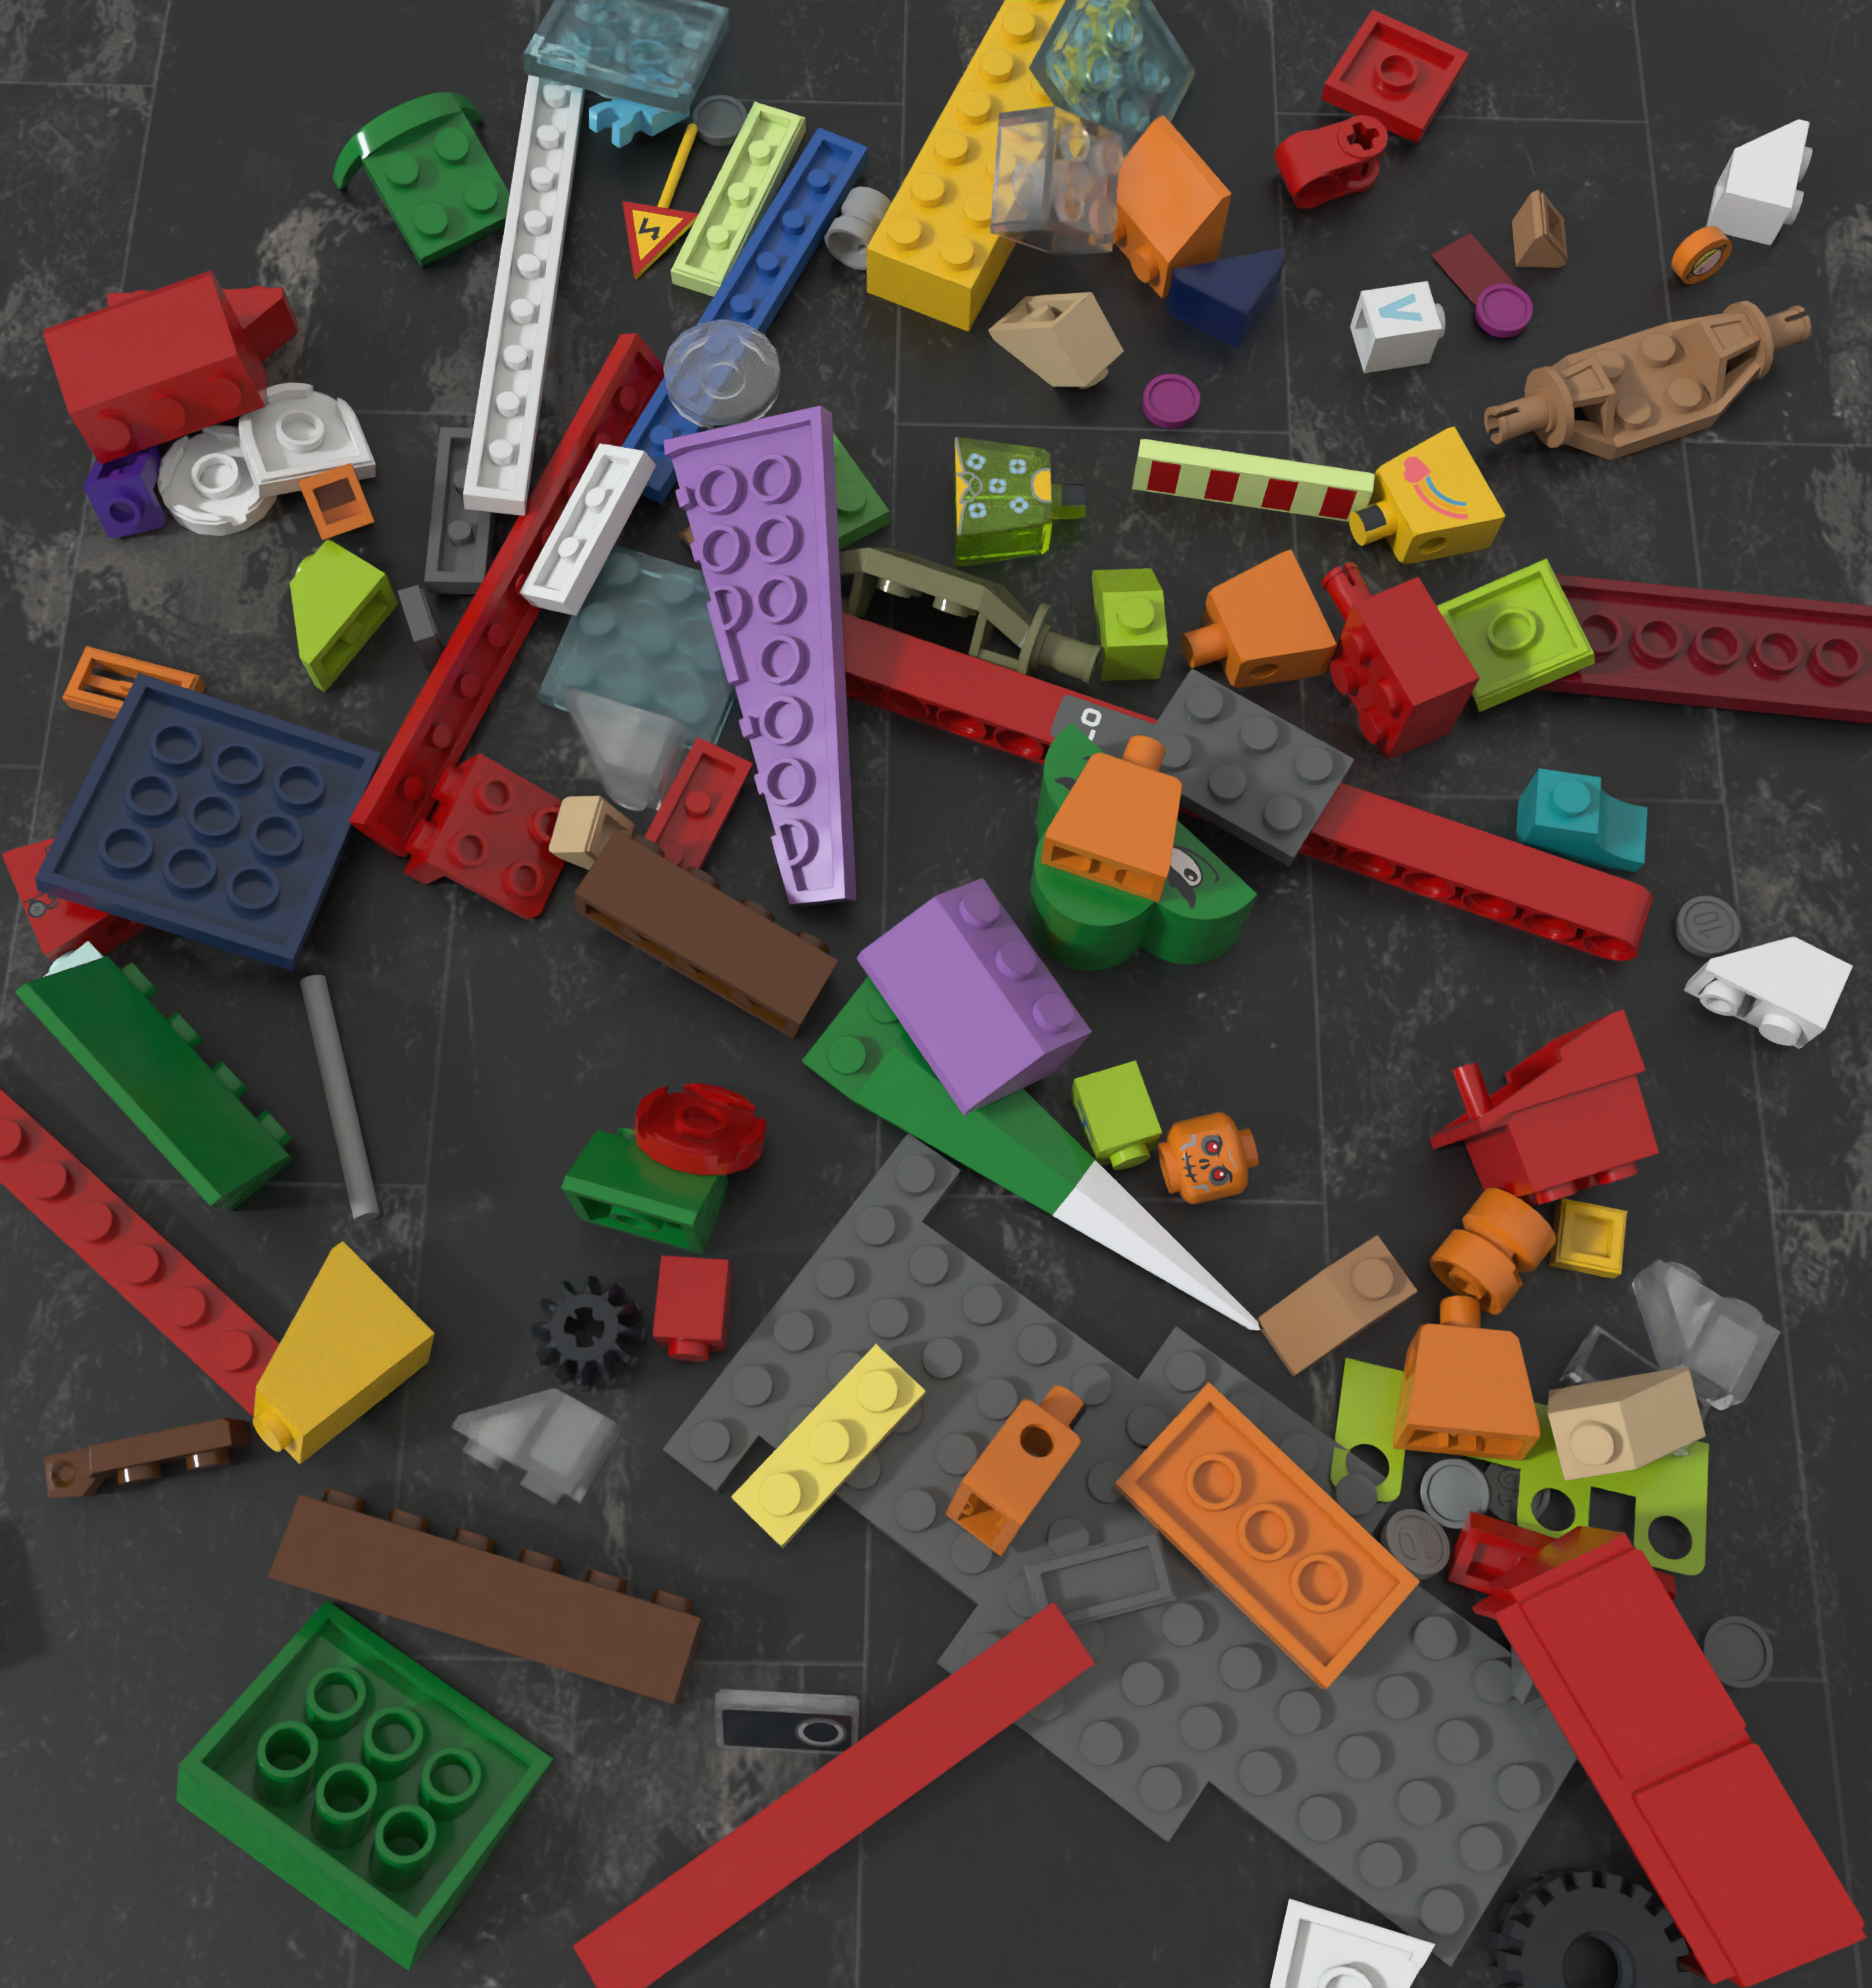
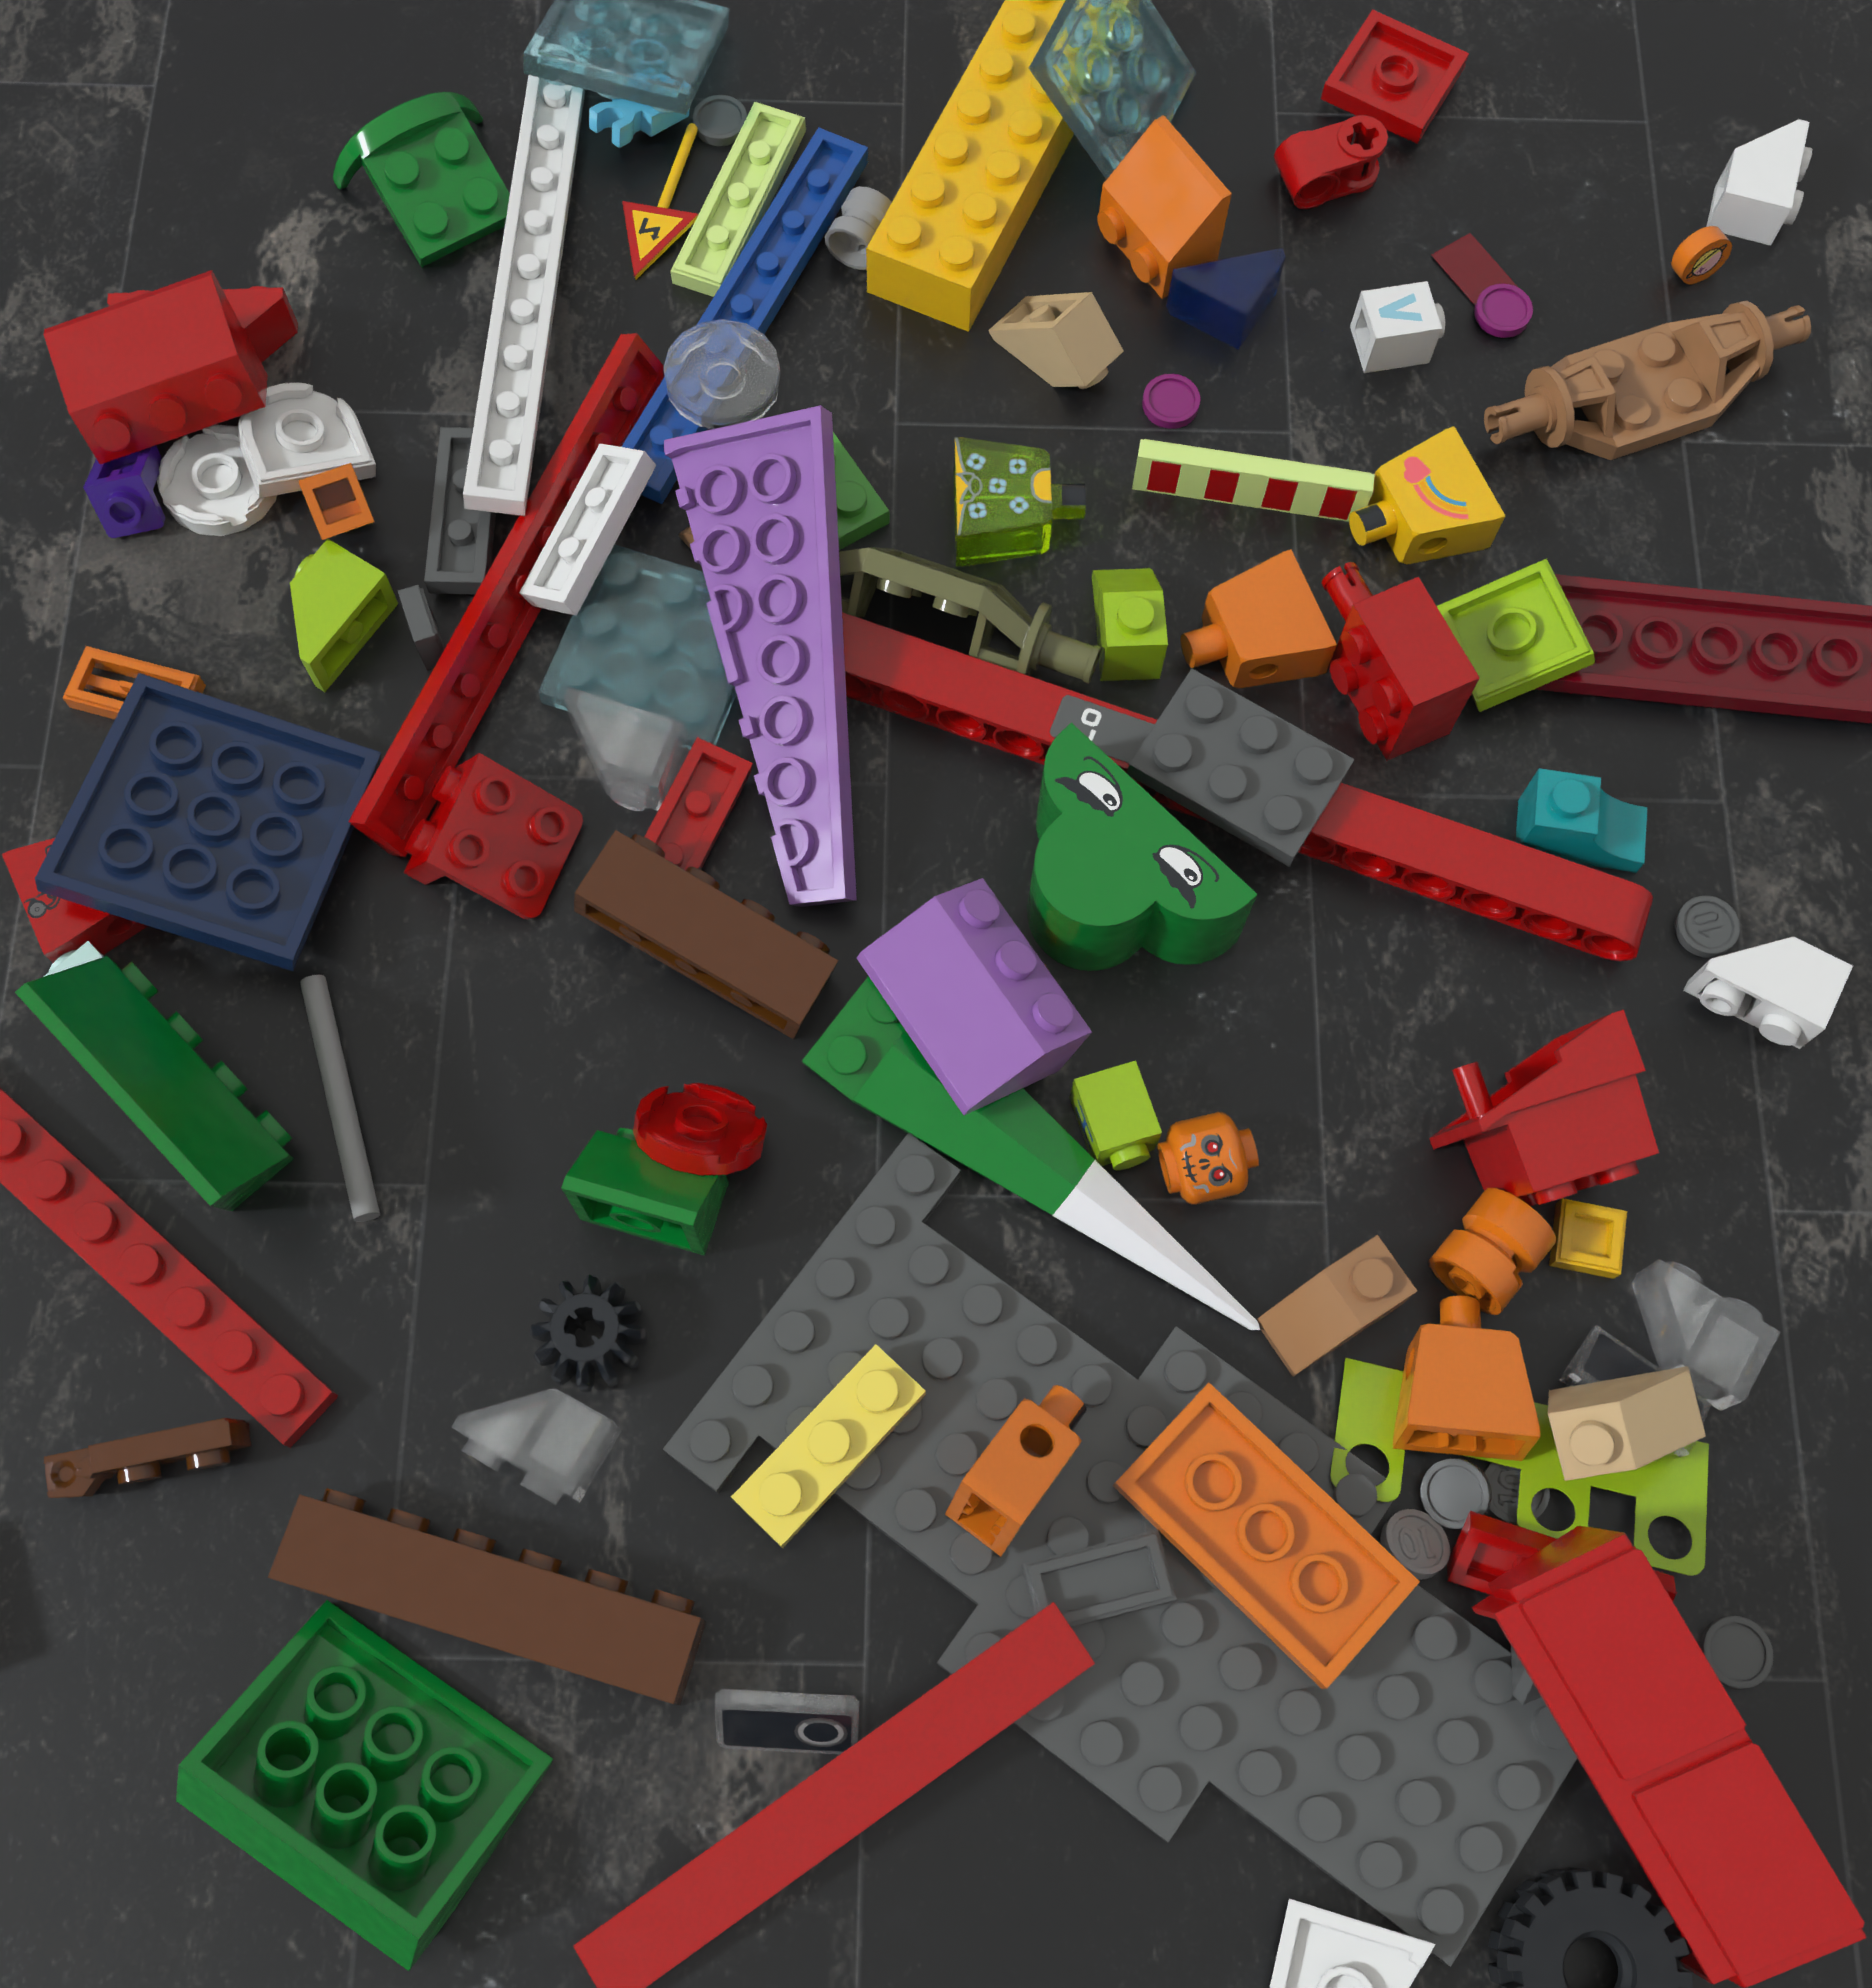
(338, 1357): yellow slope -> none
(585, 828): tan slope -> none
(693, 1306): red brick -> none
(1056, 181): clear brick -> none
(1119, 821): orange torso -> none
(1539, 234): medium nougat slope -> none

